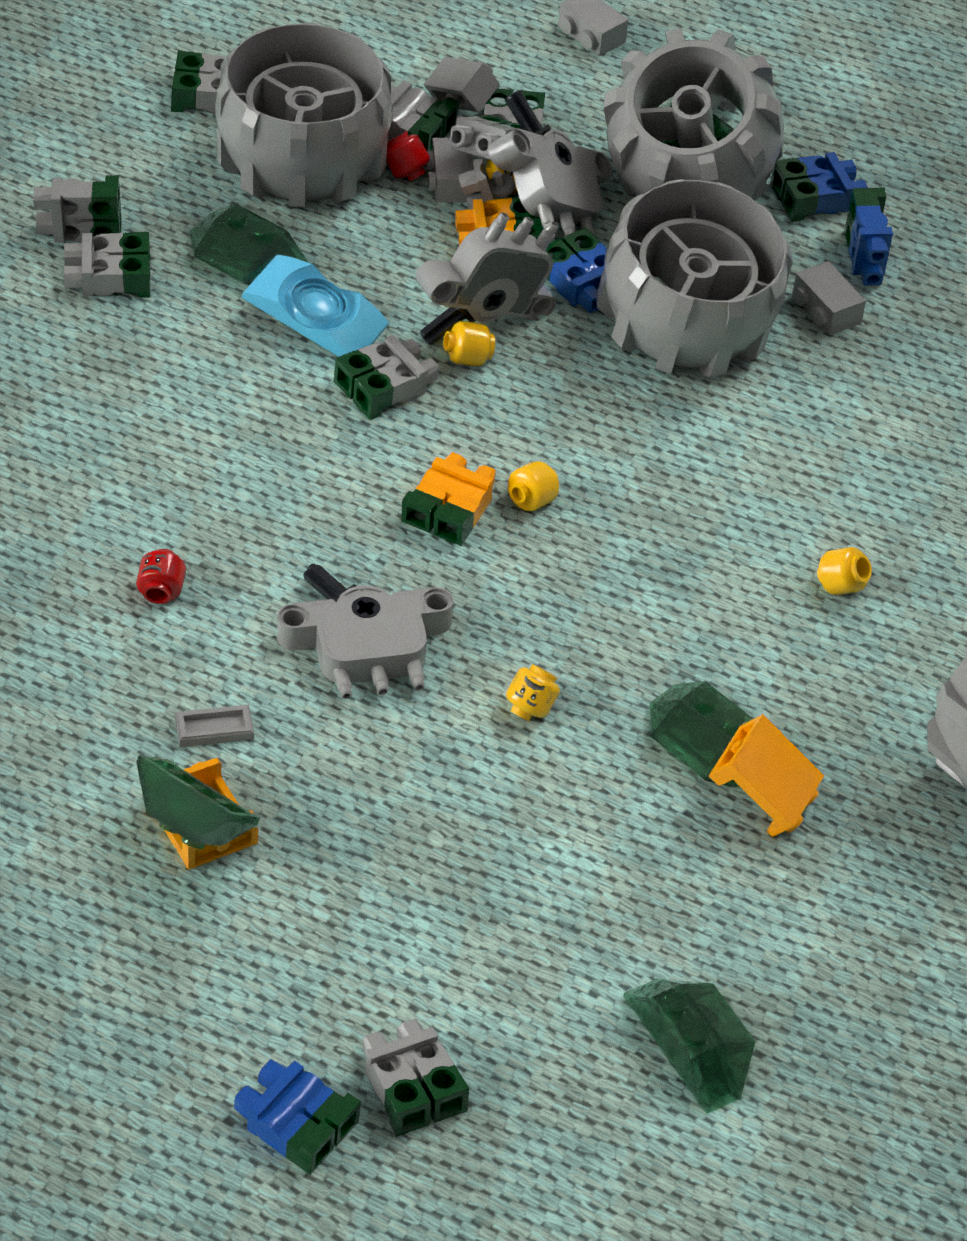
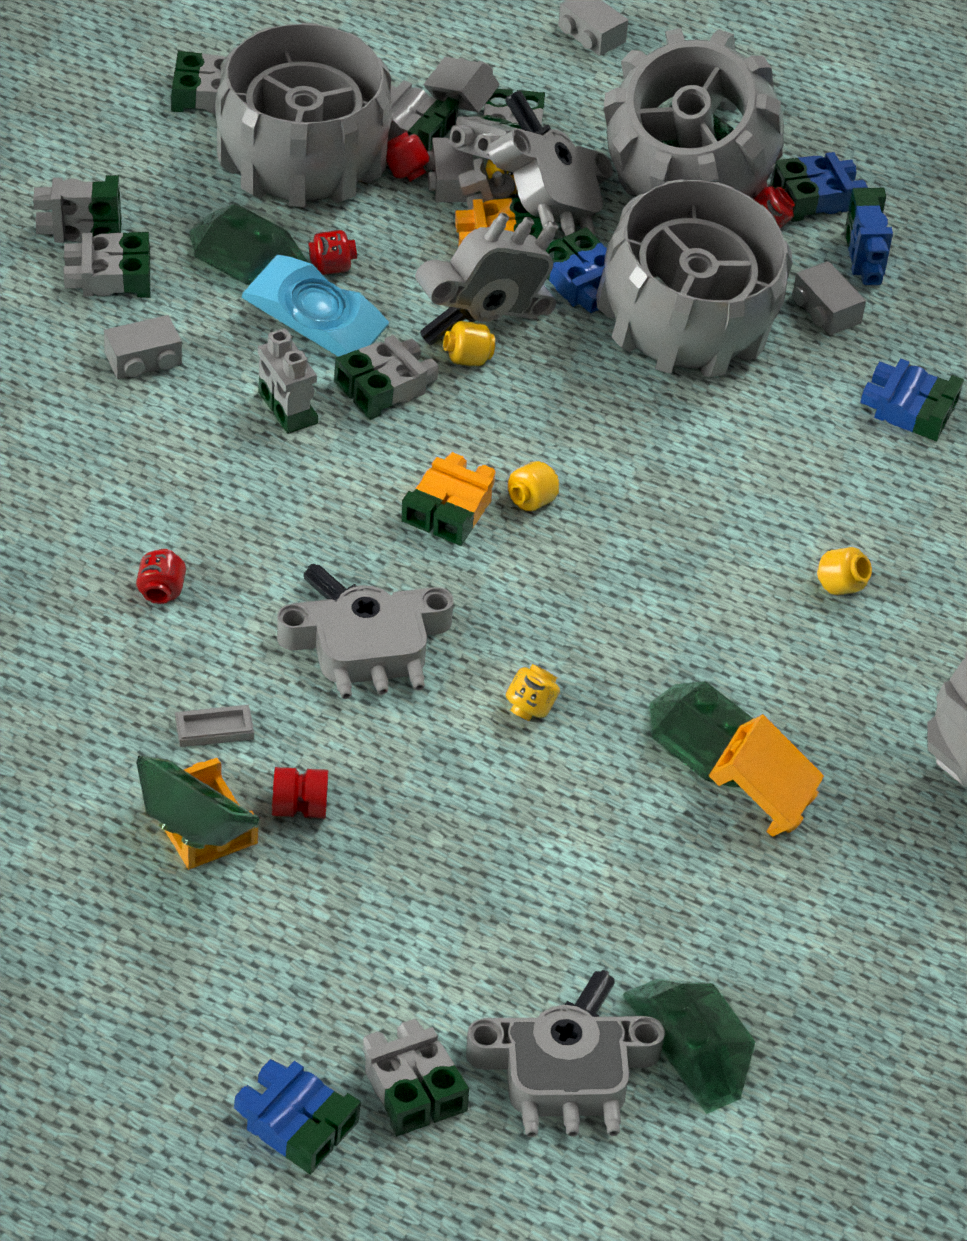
(143, 347): none -> light grey brick
(287, 382): none -> light grey hips
(300, 792): none -> red wheel
(332, 252): none -> red head
(568, 1058): none -> light grey piece
(777, 203): none -> red head
(912, 398): none -> blue hips

